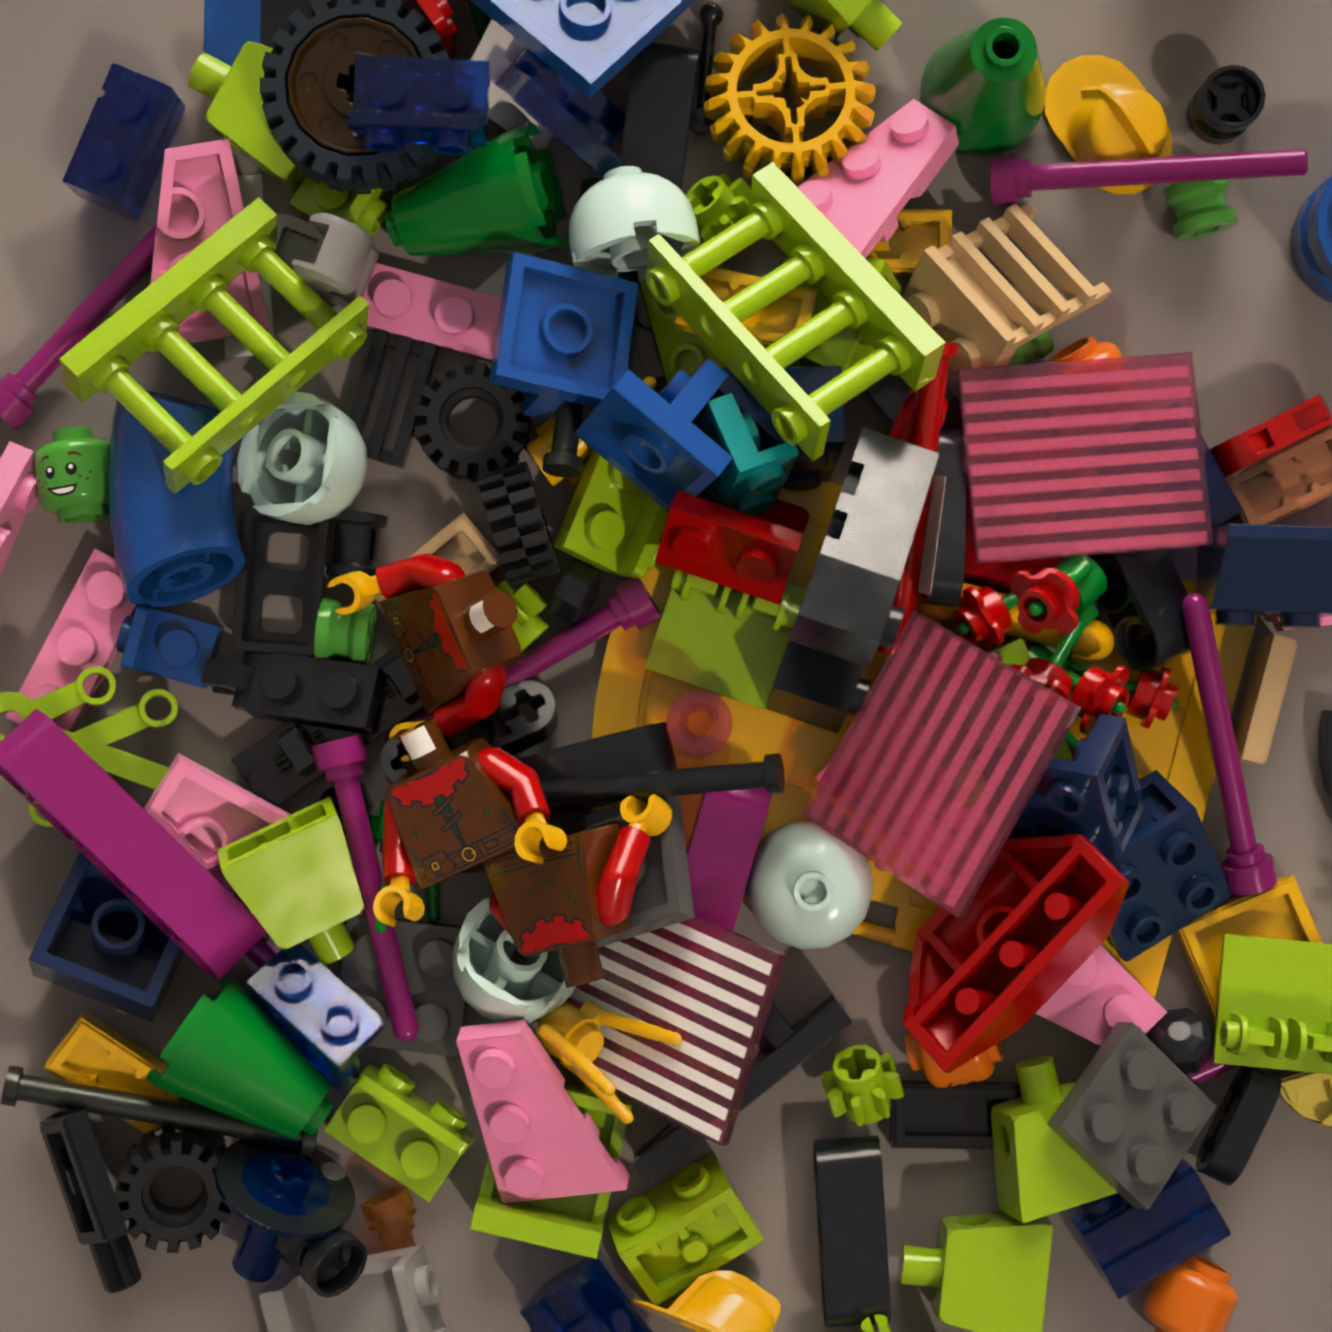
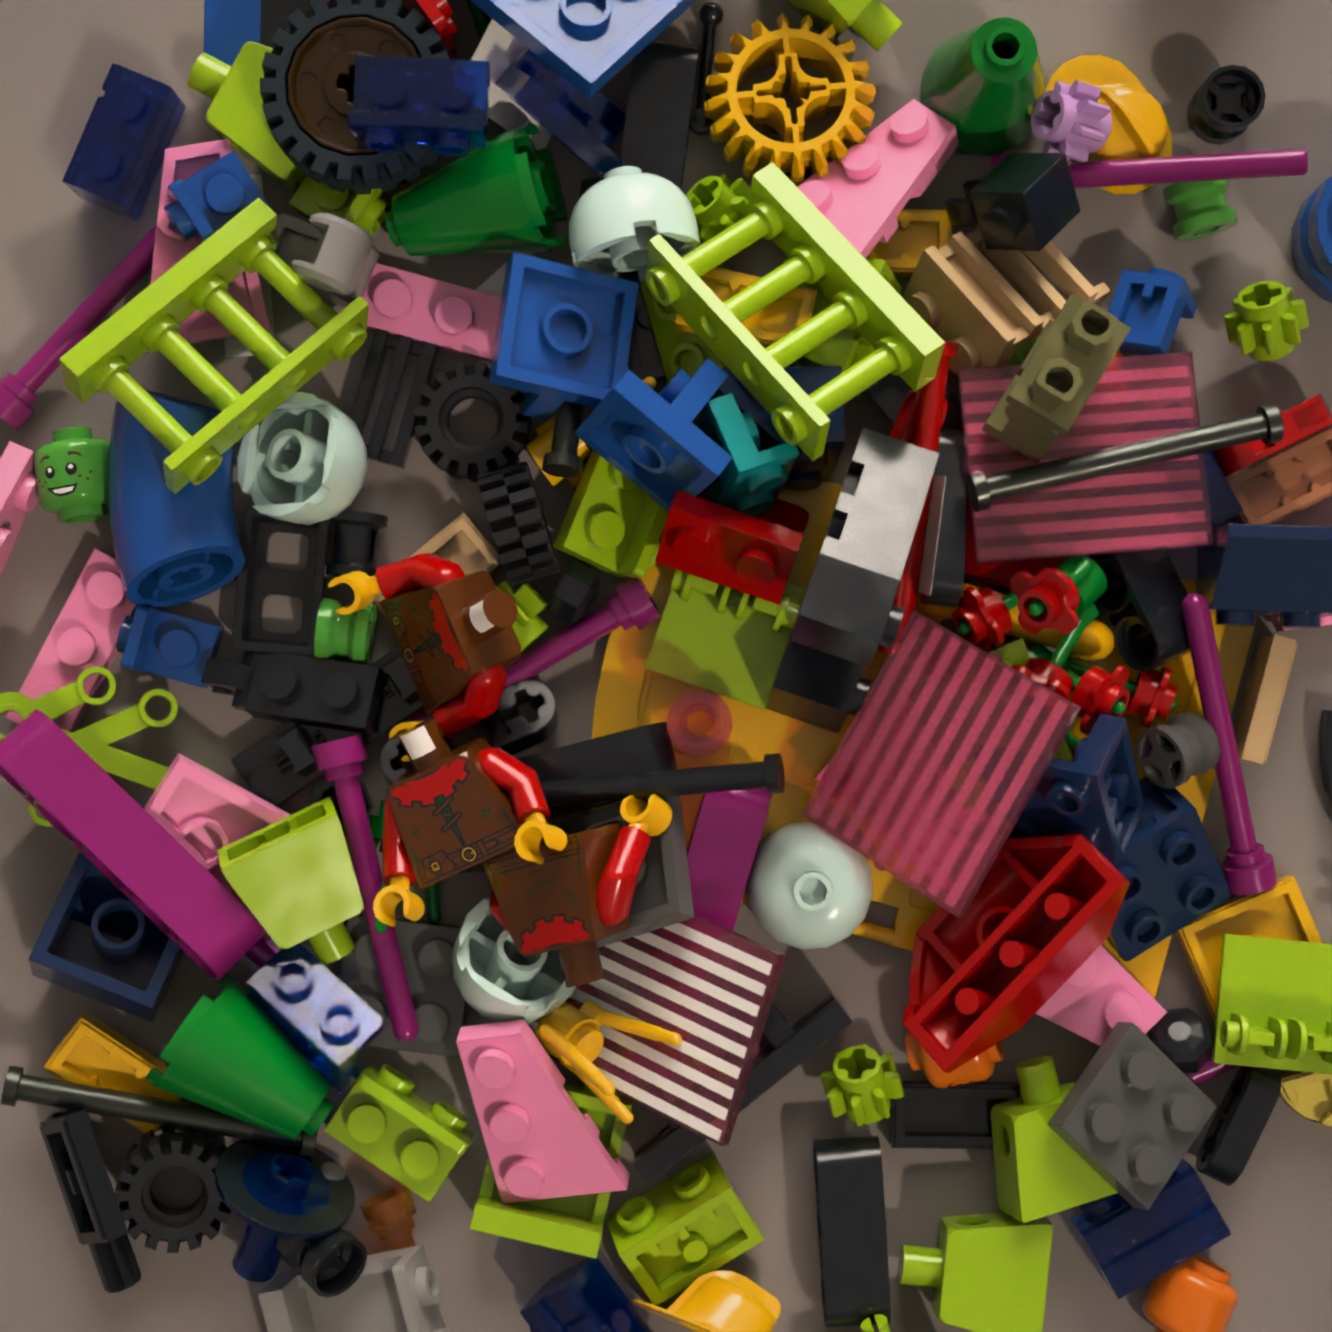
(210, 198): none -> blue bracket
(1019, 202): none -> black brick
(1056, 378): none -> olive hips
(1071, 120): none -> lavender gear
(1151, 308): none -> blue bracket
(1177, 750): none -> dark grey wheel
(1264, 426): none -> pearl dark grey bar
(1266, 321): none -> lime gear

